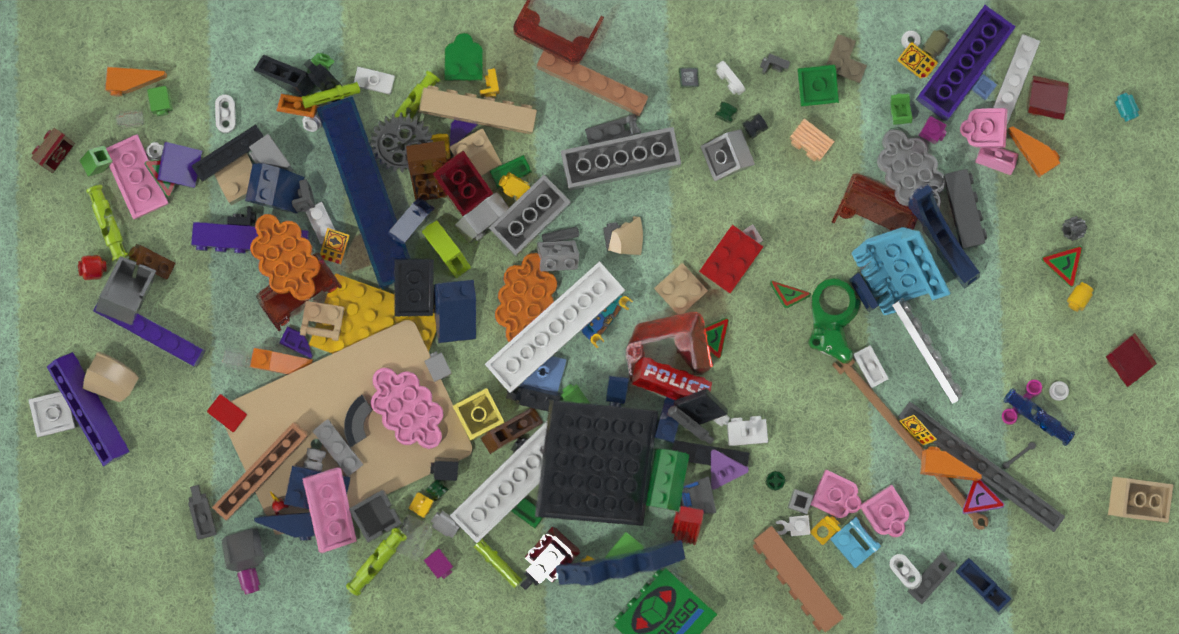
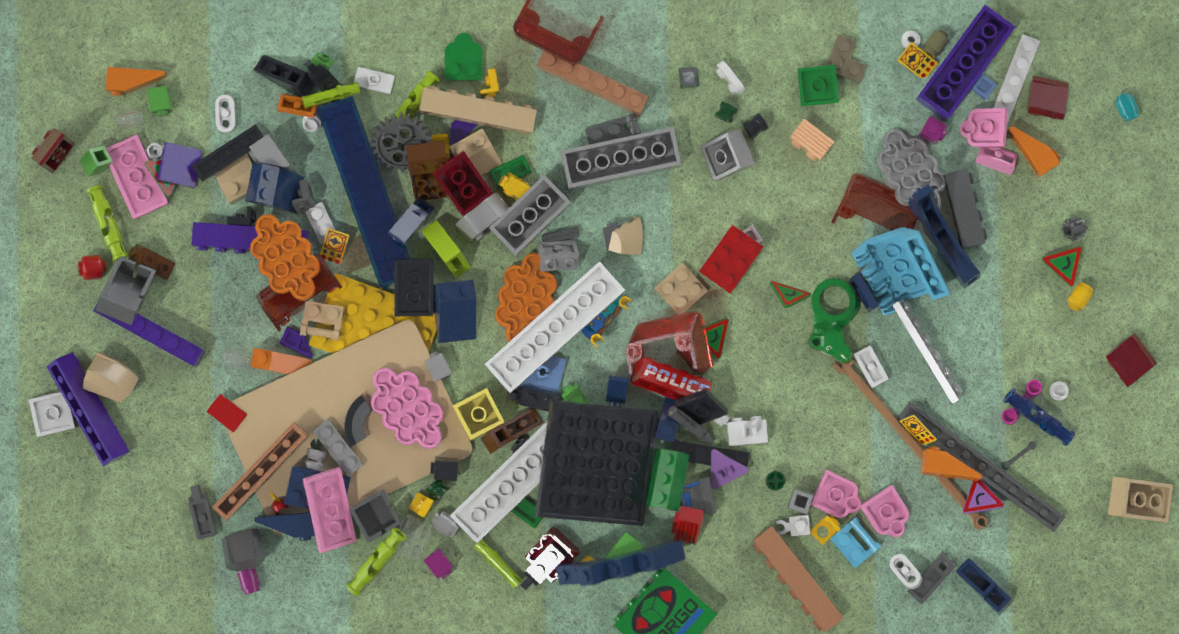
(778, 64): dark grey bracket -> none
(900, 109): bright green bracket -> none

